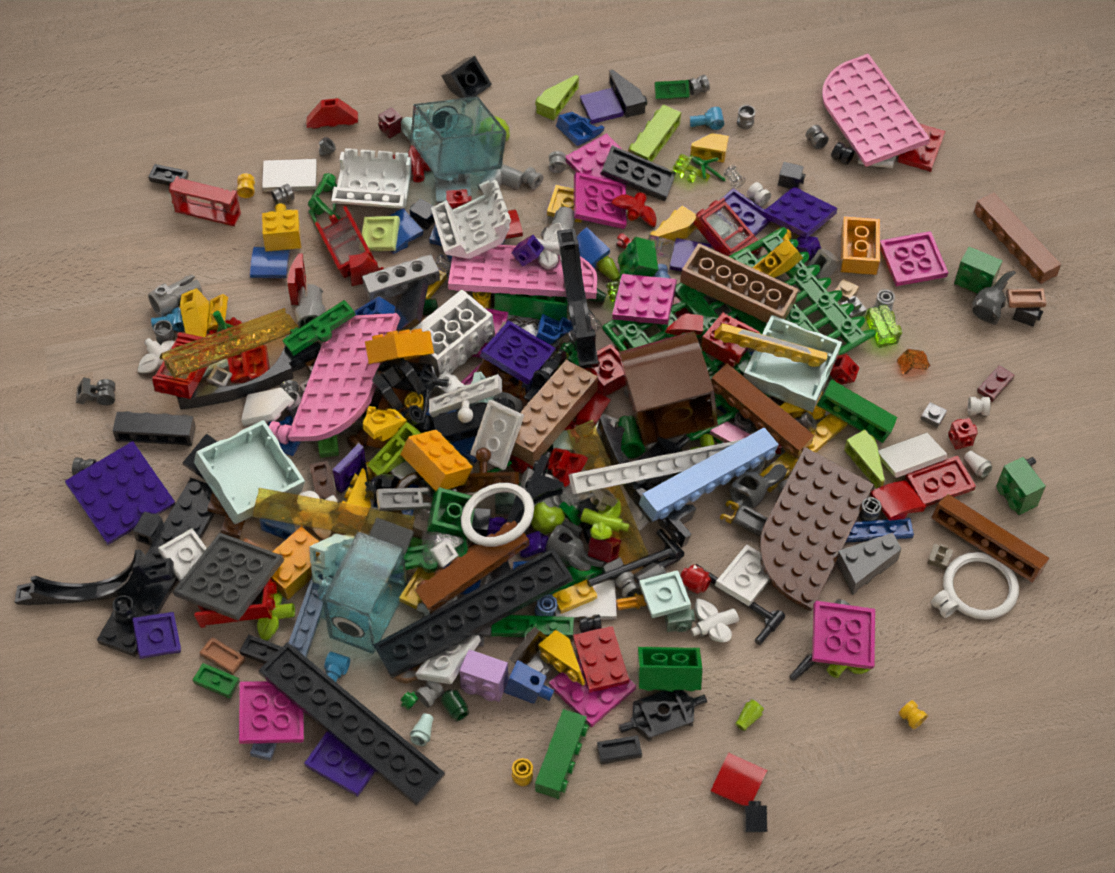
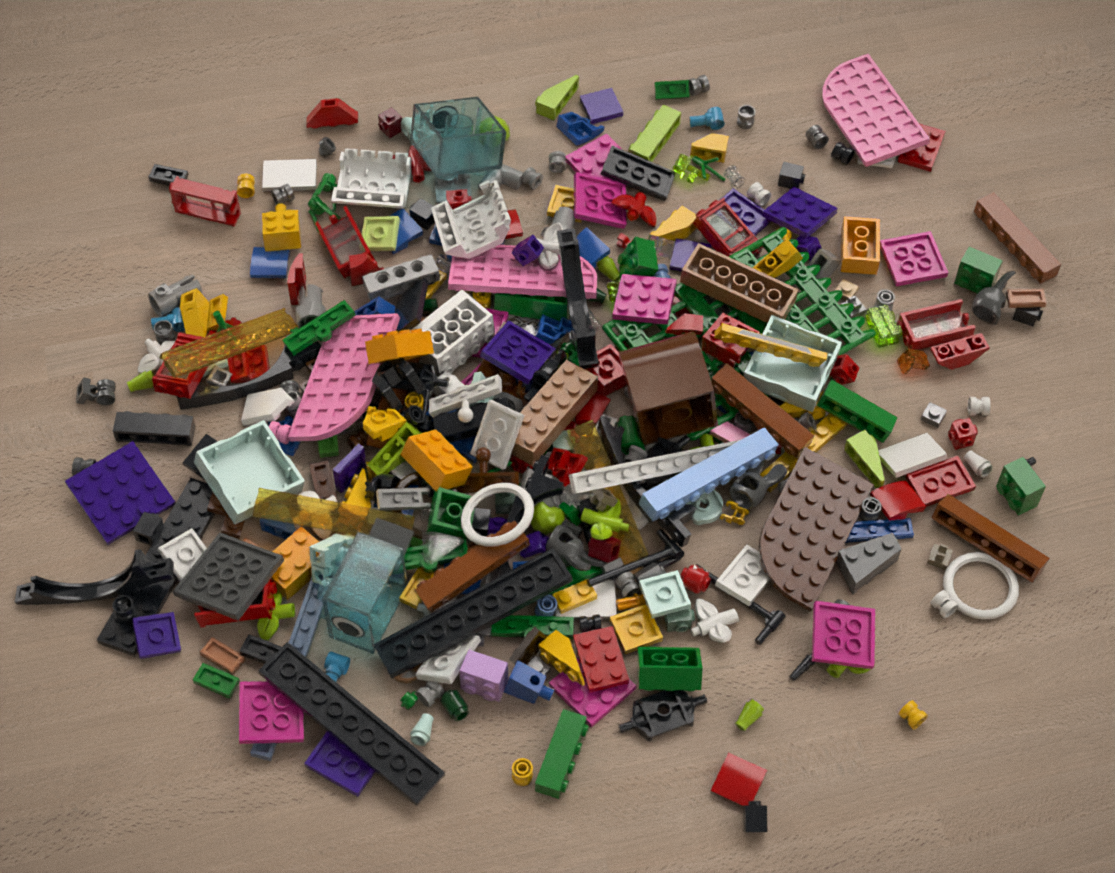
(141, 382): none -> lime cone
(444, 553): white tile -> none
(466, 78): black slope -> none
(619, 749): black tile -> none
(628, 95): slope -> none
(635, 454): none -> light grey wheel
(636, 629): none -> yellow plate
(712, 510): none -> light aqua plate
(749, 519): dark grey tile -> none
(934, 325): none -> red door
(960, 352): none -> red slope
(995, 383): plate -> none

